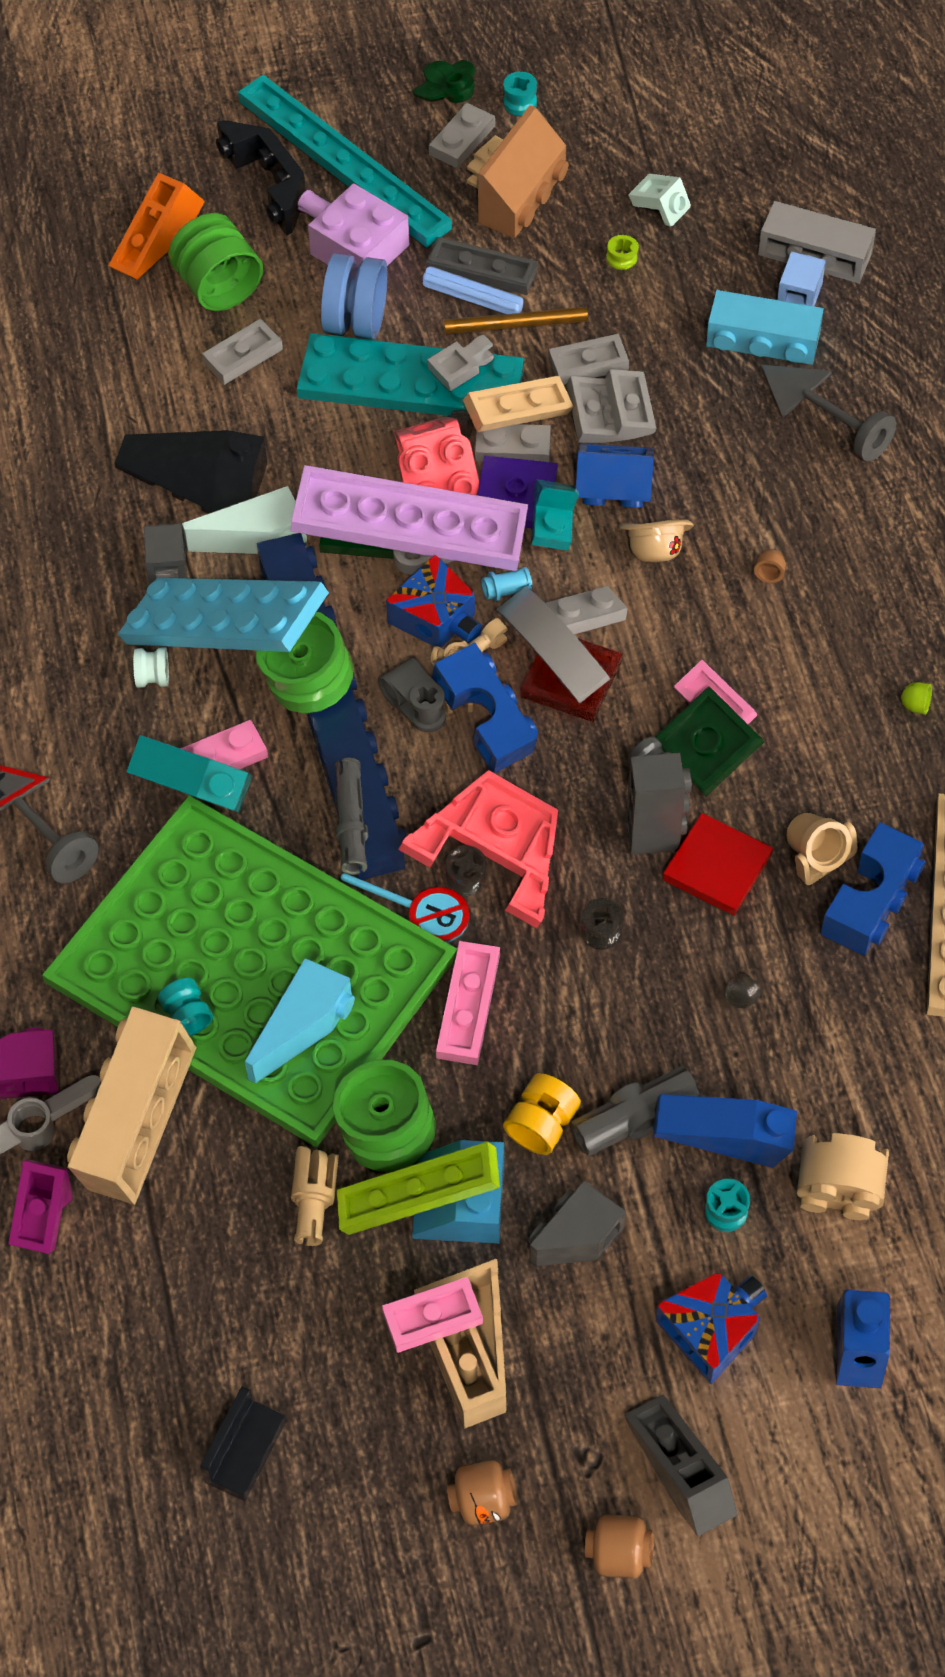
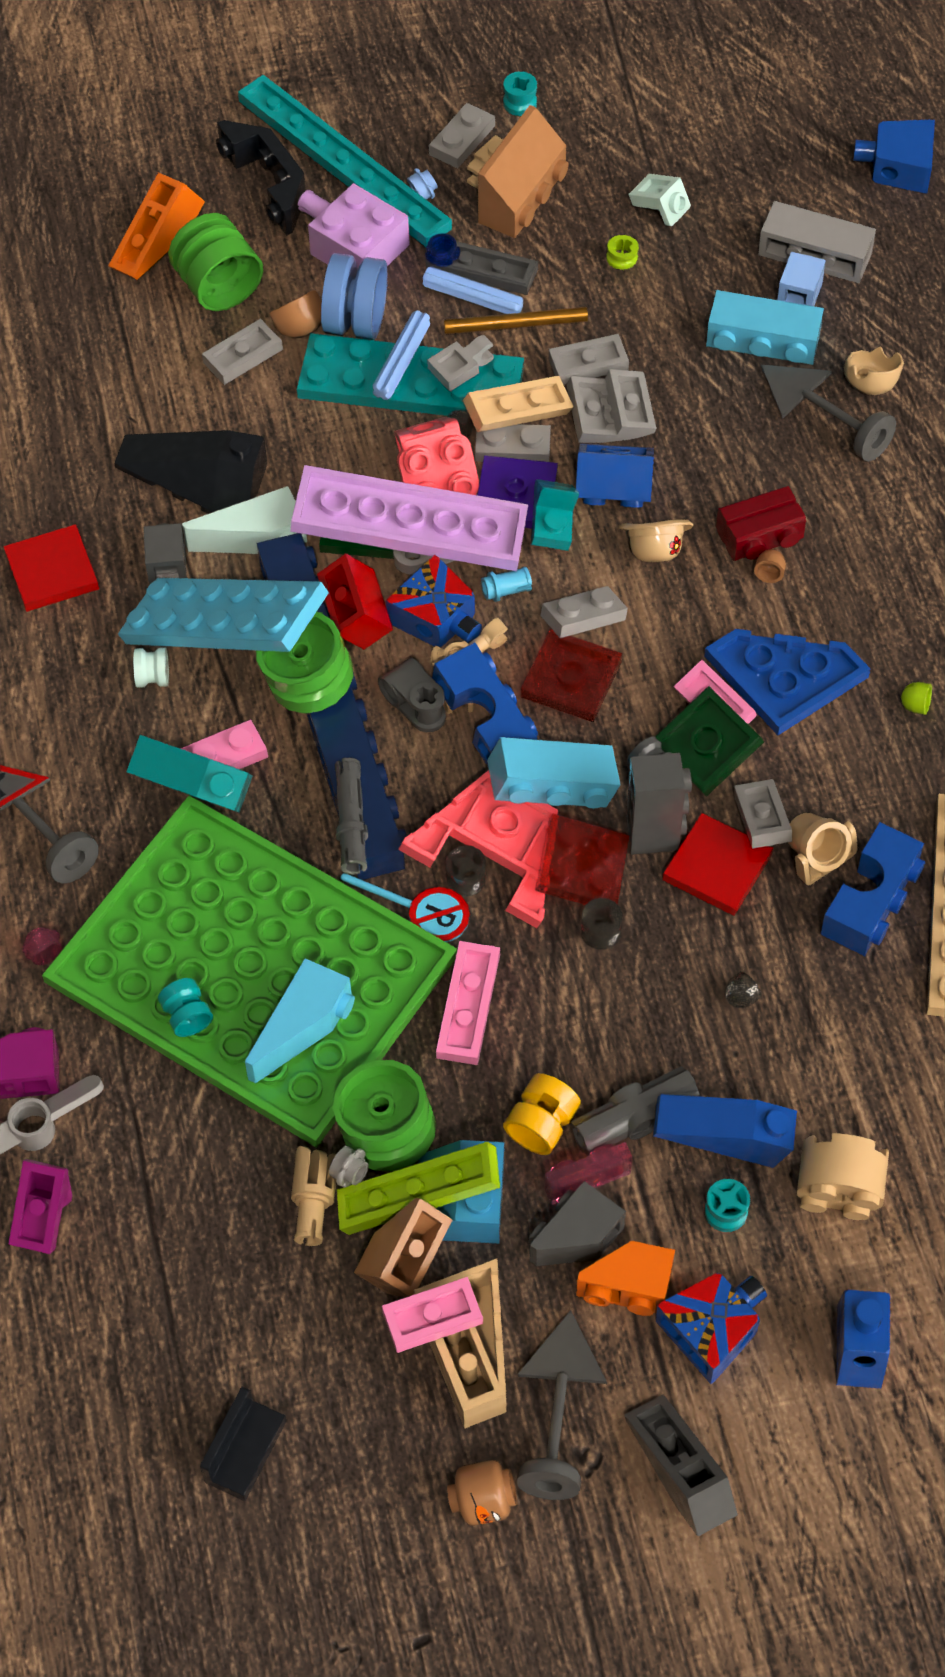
(42, 945): none -> clear pink plate
(51, 567): none -> red tile
(131, 1105): tan brick -> none
(298, 316): none -> medium nougat hair
(348, 1166): none -> light grey plate
(355, 601): none -> red brick
(401, 355): none -> light blue axle
(404, 1249): none -> medium nougat slope
(423, 183): none -> light blue plate
(442, 250): none -> clear blue plate
(447, 80): dark green plate -> none
(553, 643): light grey slope -> none
(553, 772): none -> medium azure brick
(560, 1358): none -> dark grey piece
(581, 861): none -> clear red plate
(599, 1168): none -> clear pink plate
(620, 1546): medium nougat head -> none
(629, 1277): none -> orange slope
(761, 524): none -> dark red brick
(763, 813): none -> light grey plate
(785, 674): none -> blue plate
(873, 371): none -> tan hair
(900, 154): none -> blue torso

